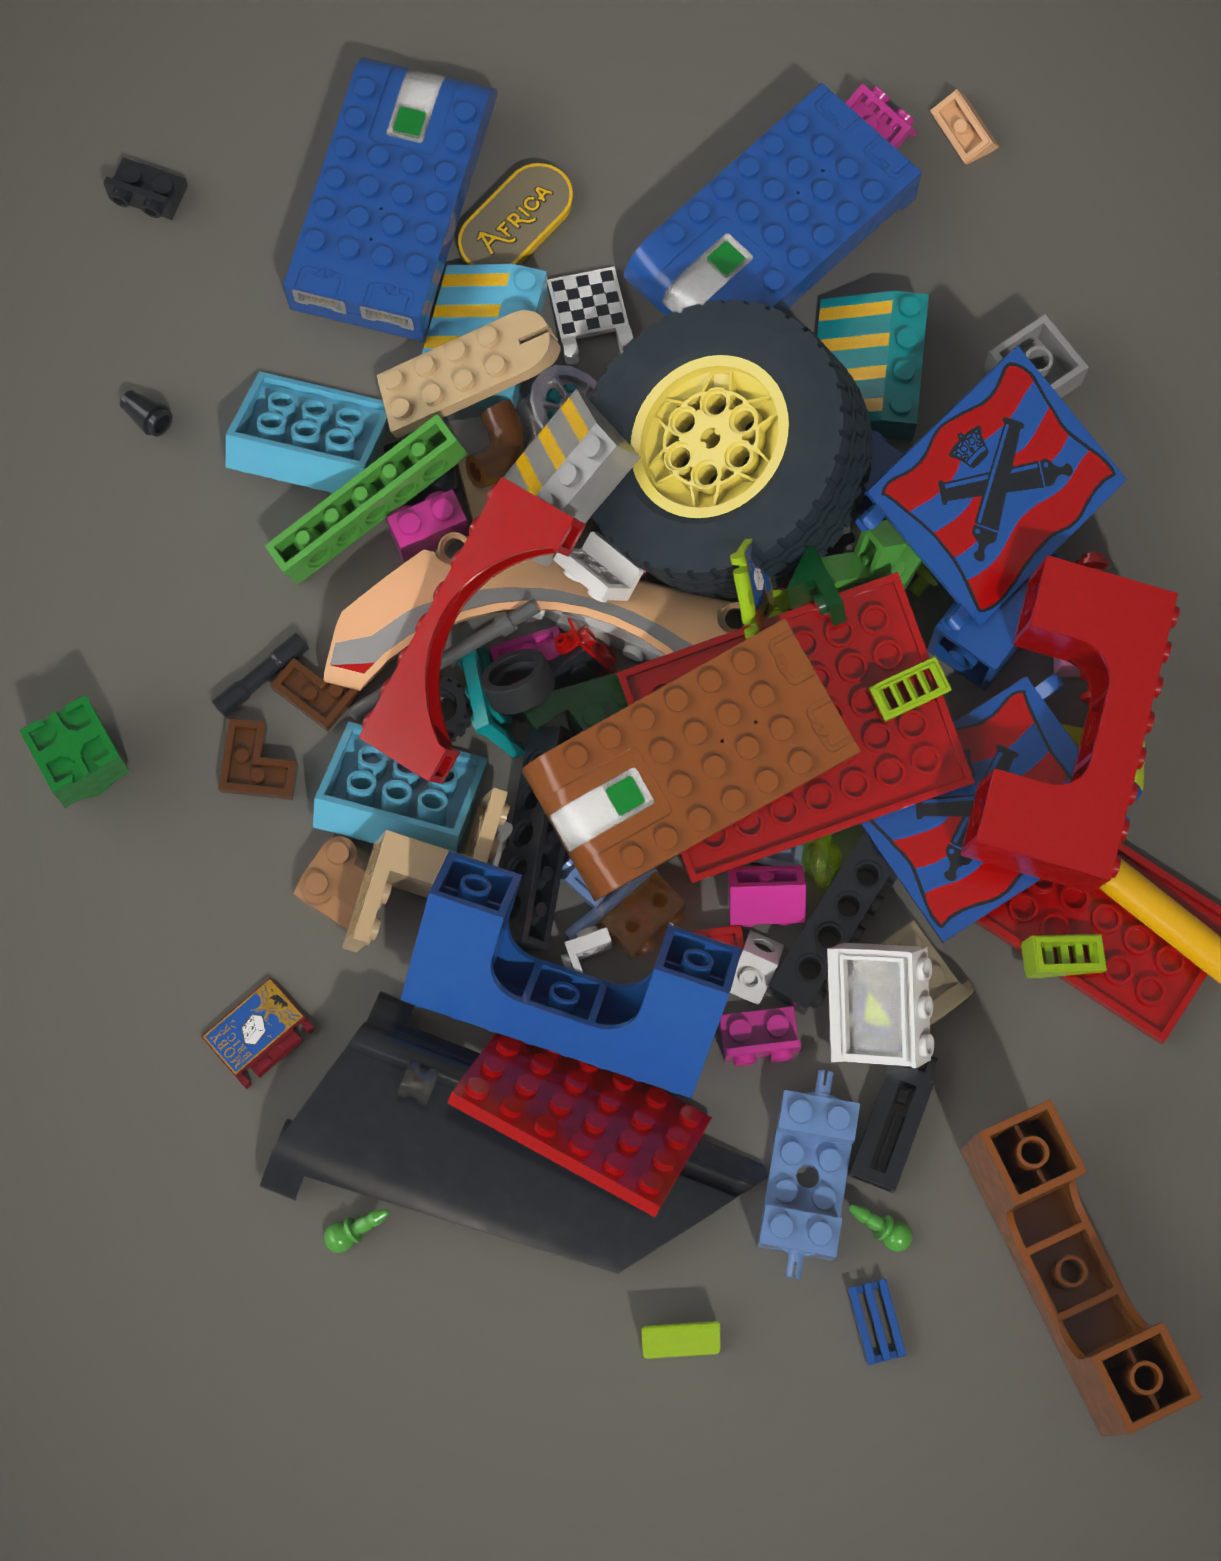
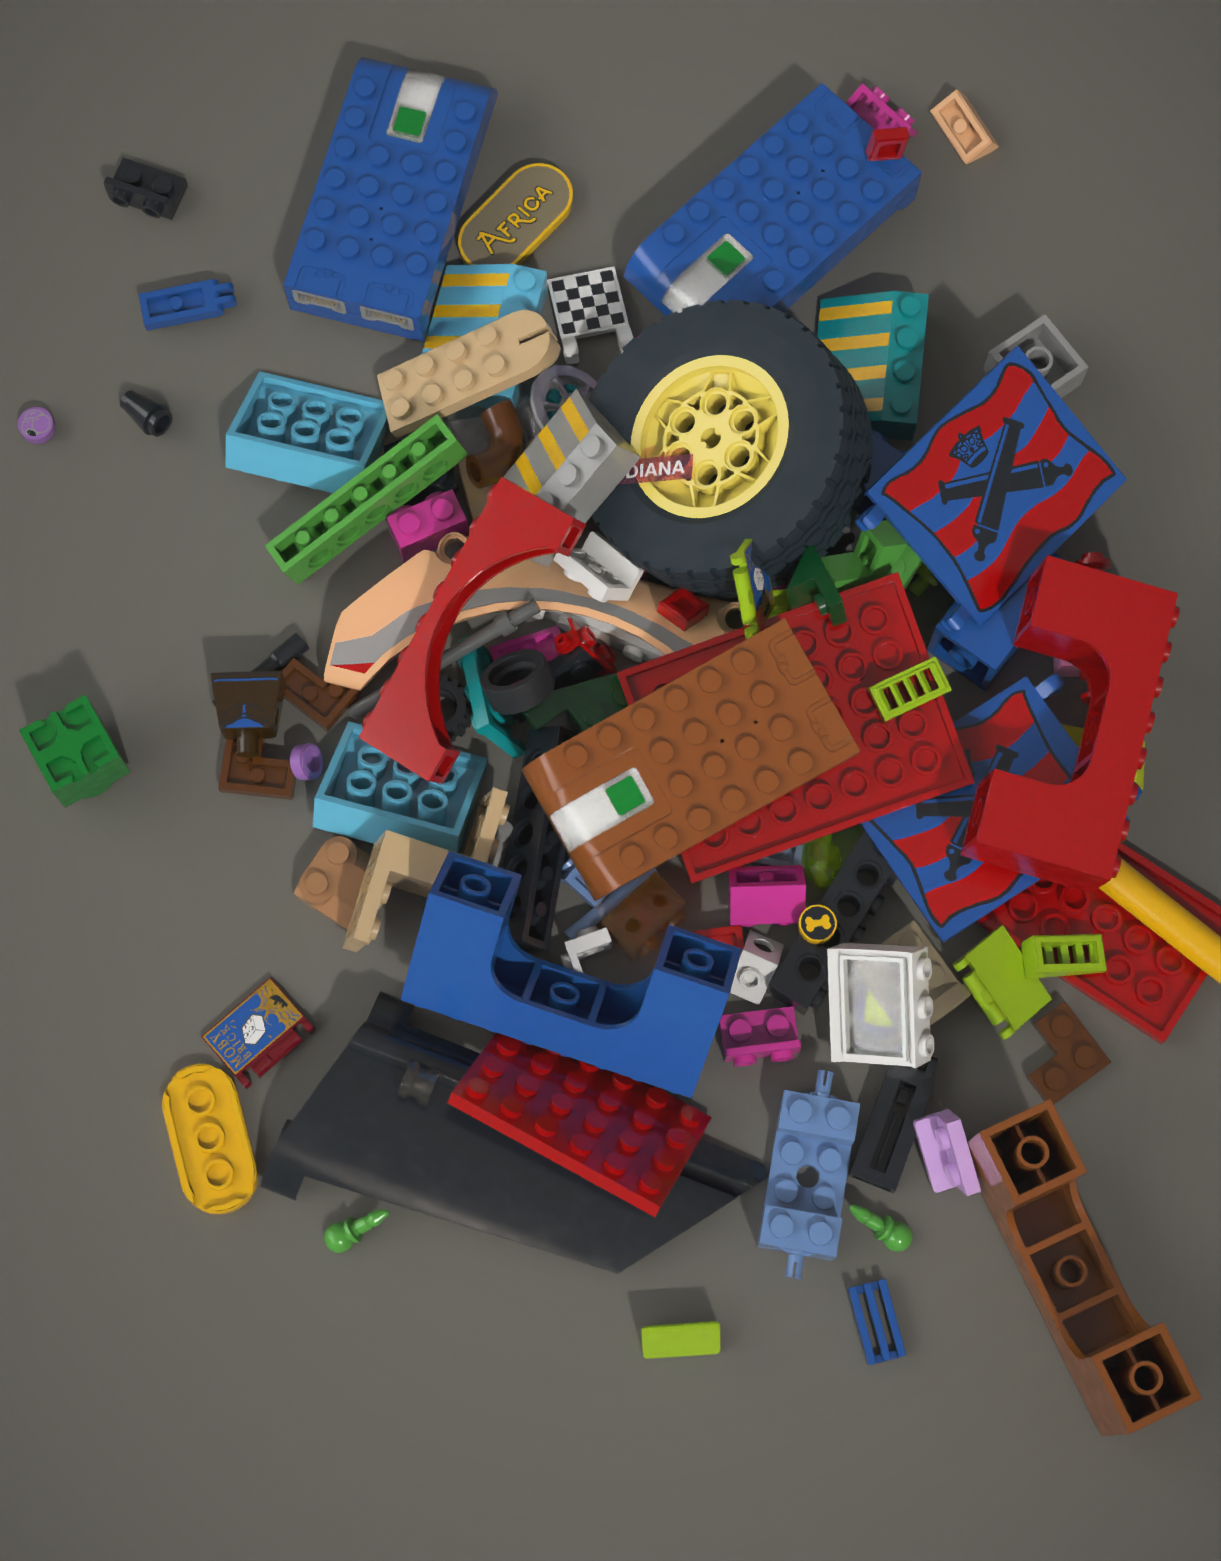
(36, 425): none -> medium lavender tile
(186, 303): none -> blue hinge
(210, 1139): none -> yellow tile
(248, 707): none -> dark brown torso
(306, 761): none -> medium lavender tile
(660, 469): none -> clear pink sticker
(683, 609): none -> red tile
(817, 924): none -> tile
(887, 144): none -> red tile
(946, 1152): none -> lavender bracket
(1001, 983): none -> lime piece
(1075, 1057): none -> reddish brown plate

